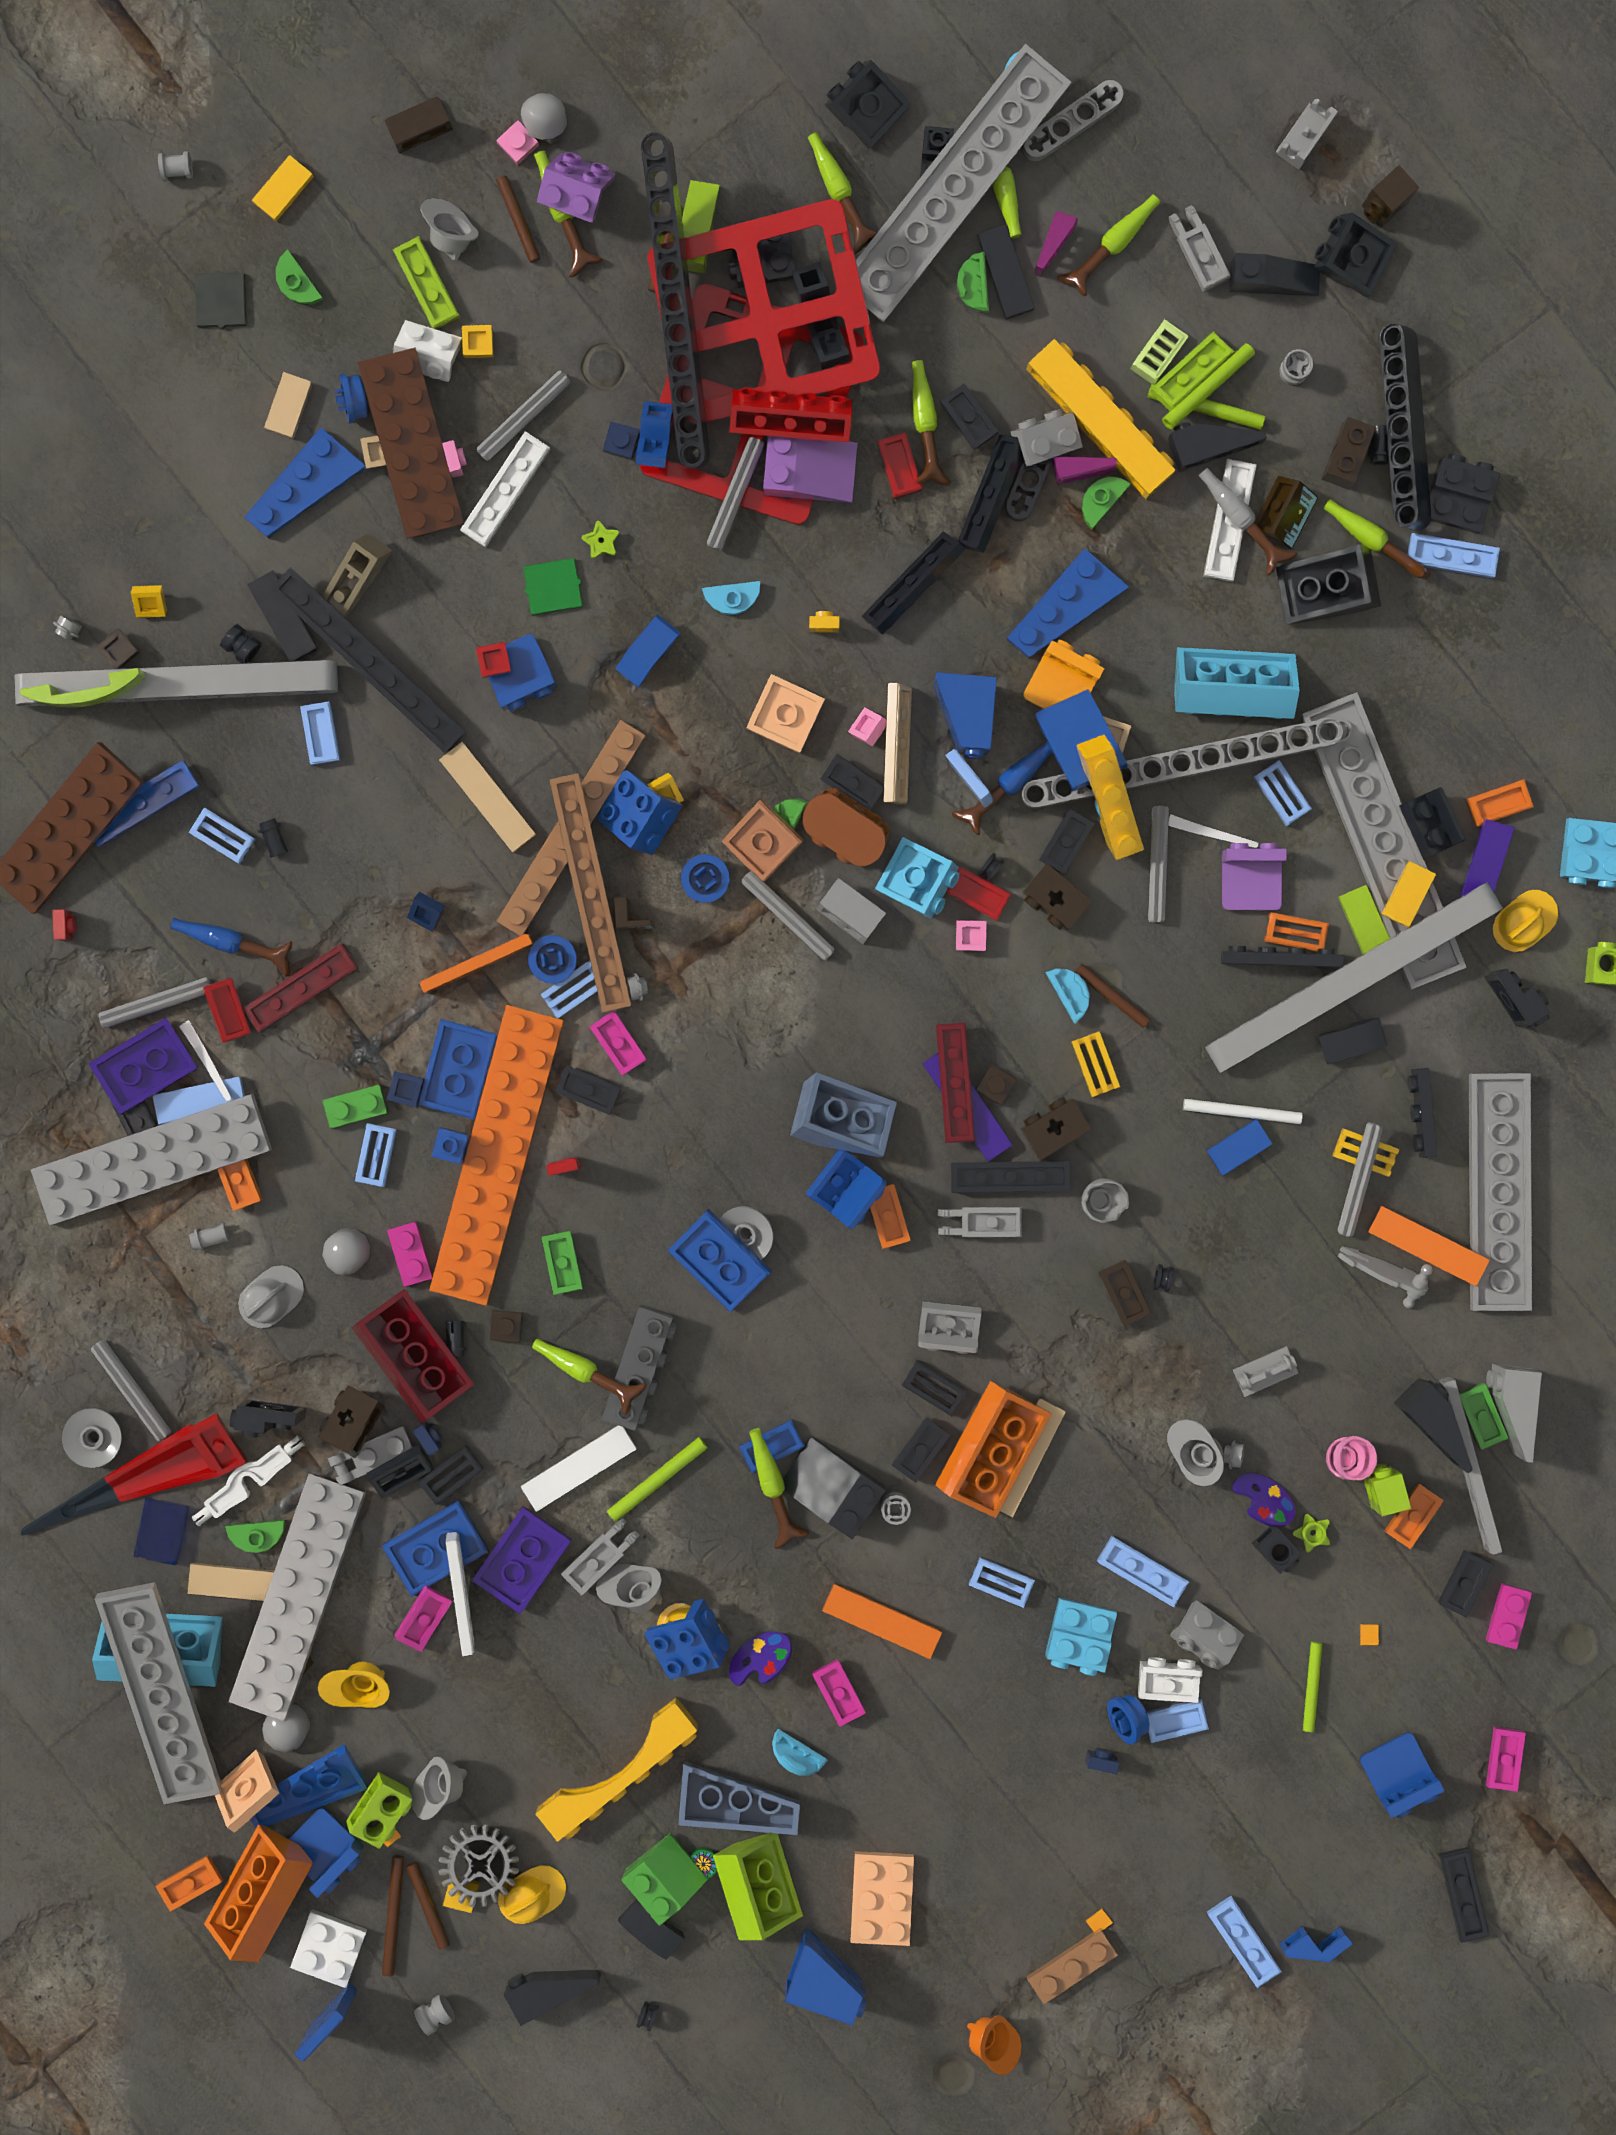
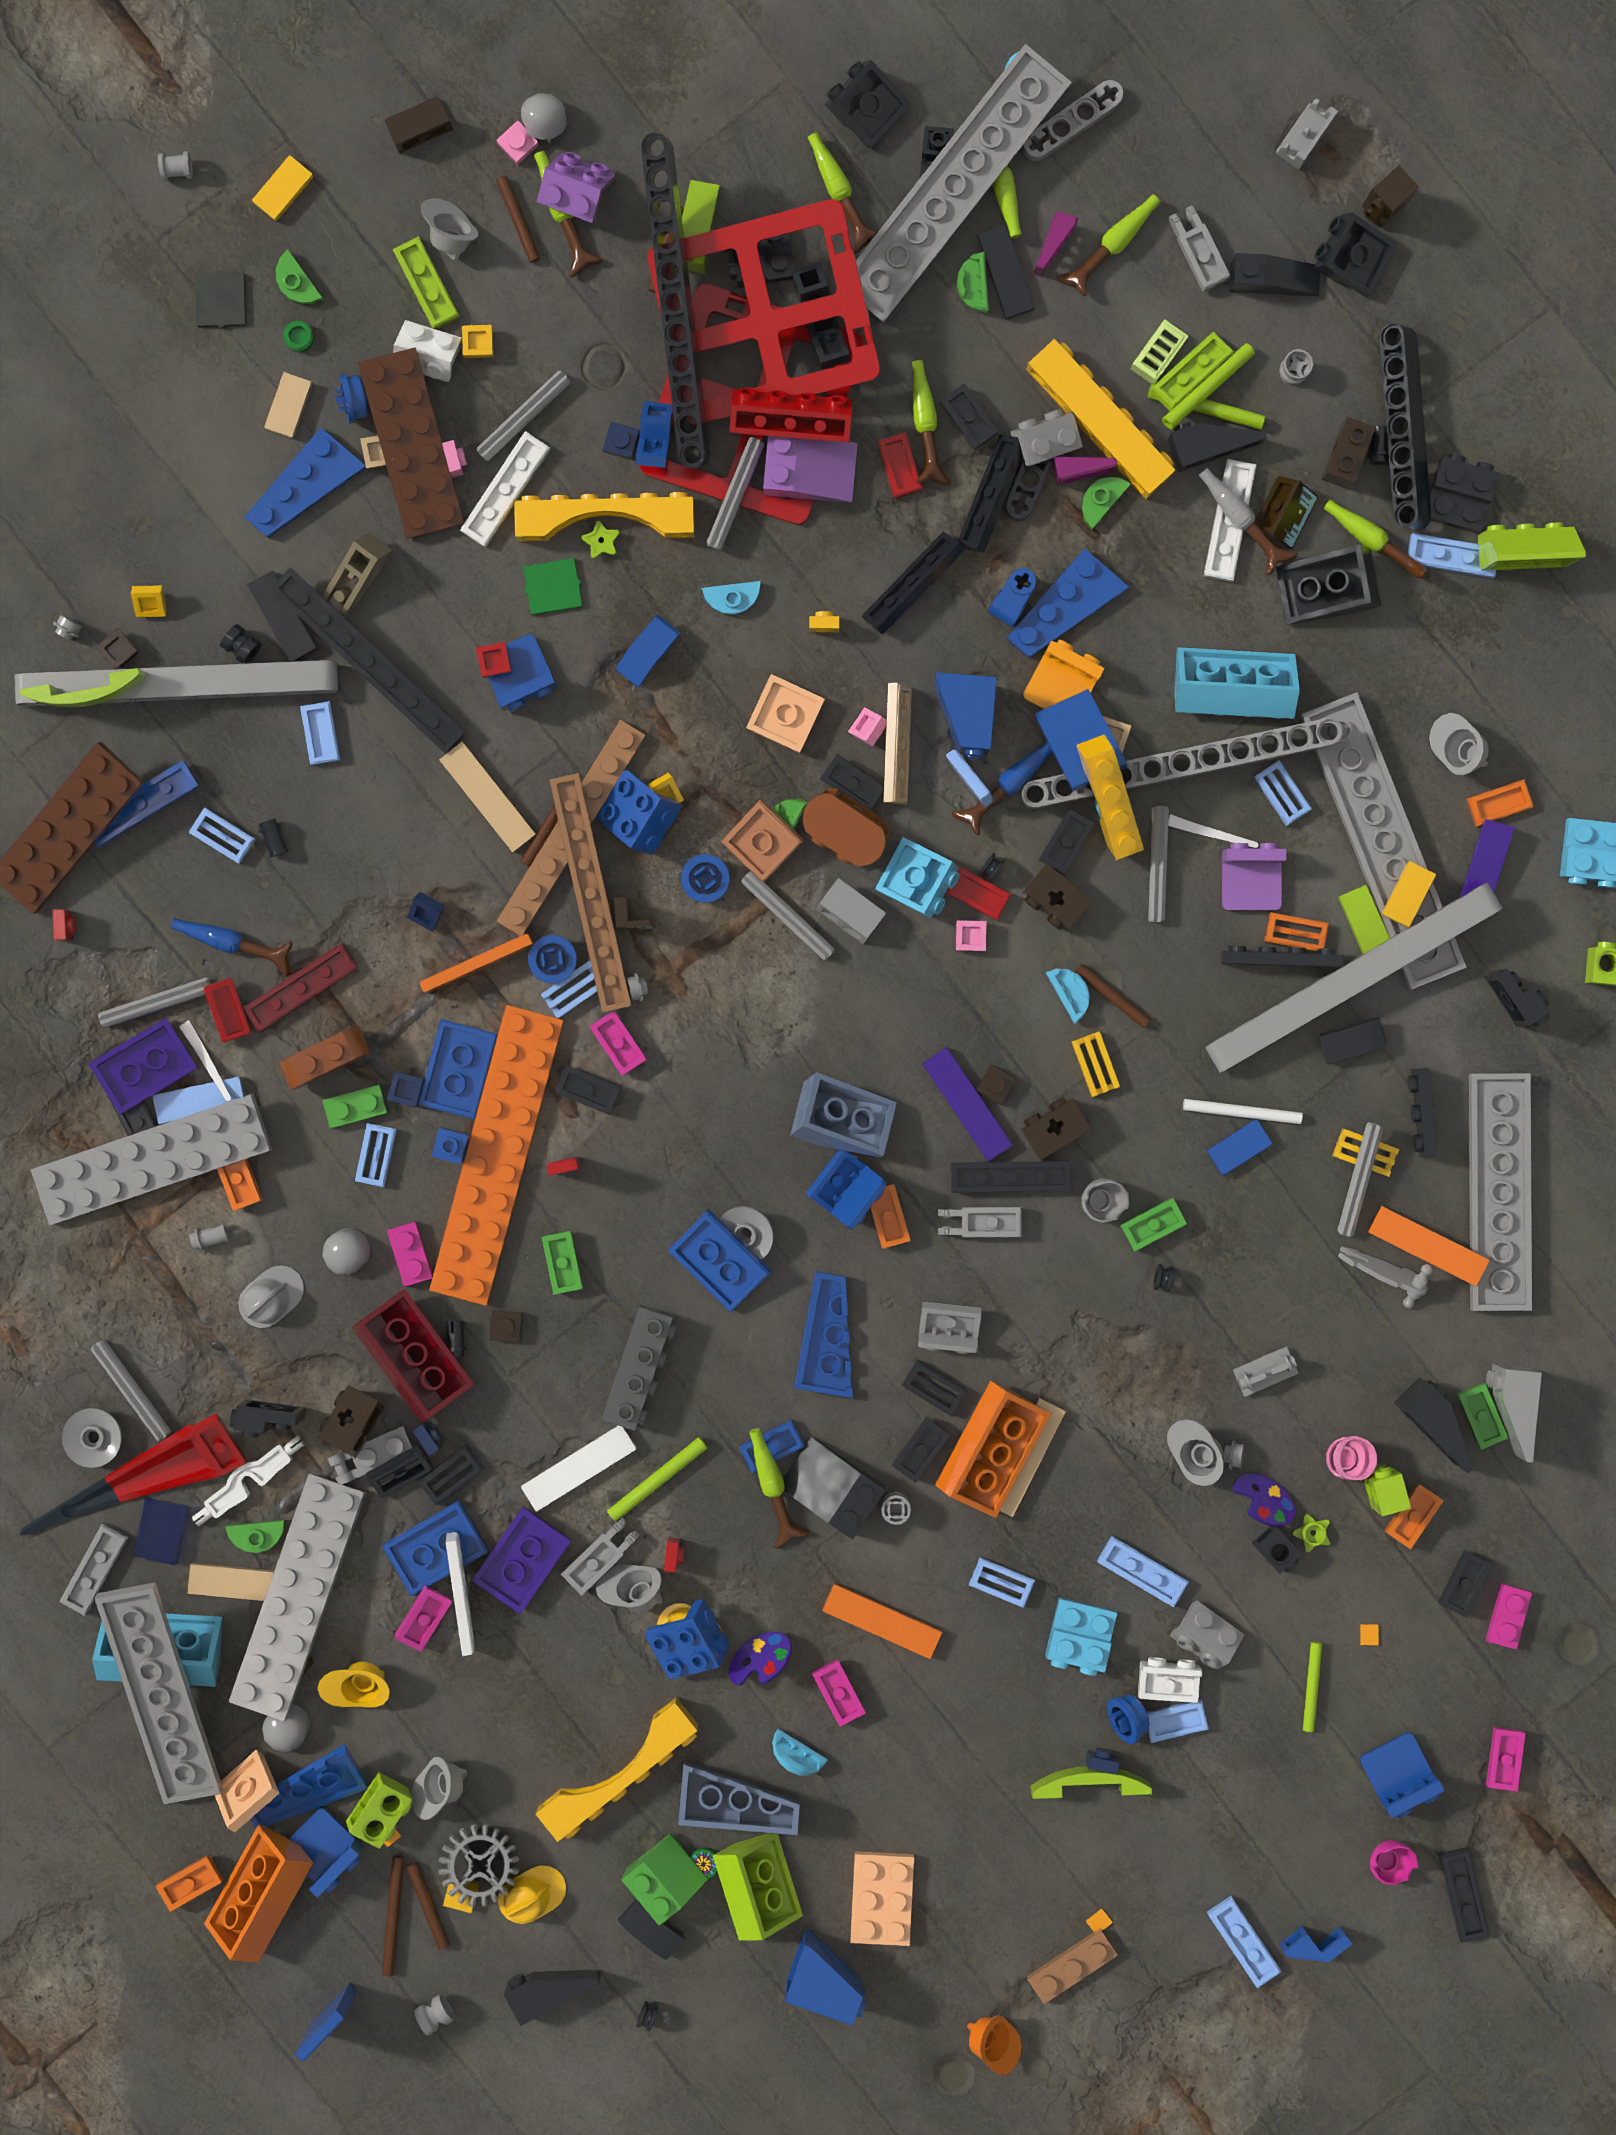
(94, 1569): none -> light grey tile
(298, 336): none -> green tile
(324, 1058): none -> dark orange brick
(328, 1948): white plate -> none
(540, 837): none -> reddish brown bar
(544, 518): none -> yellow arch
(586, 1372): piece -> none
(674, 1555): none -> red plate
(824, 1351): none -> blue wing
(955, 1082): dark red tile -> none
(1010, 600): none -> blue piece
(1051, 1785): none -> lime slope
(1124, 1292): dark brown plate -> none
(1153, 1224): none -> bright green plate
(1393, 1862): none -> dark pink hair
(1432, 823): black bracket -> none
(1458, 744): none -> light grey piece
(1474, 1478): light grey tile -> none
(1525, 920): yellow piece -> none
(1529, 547): none -> lime slope

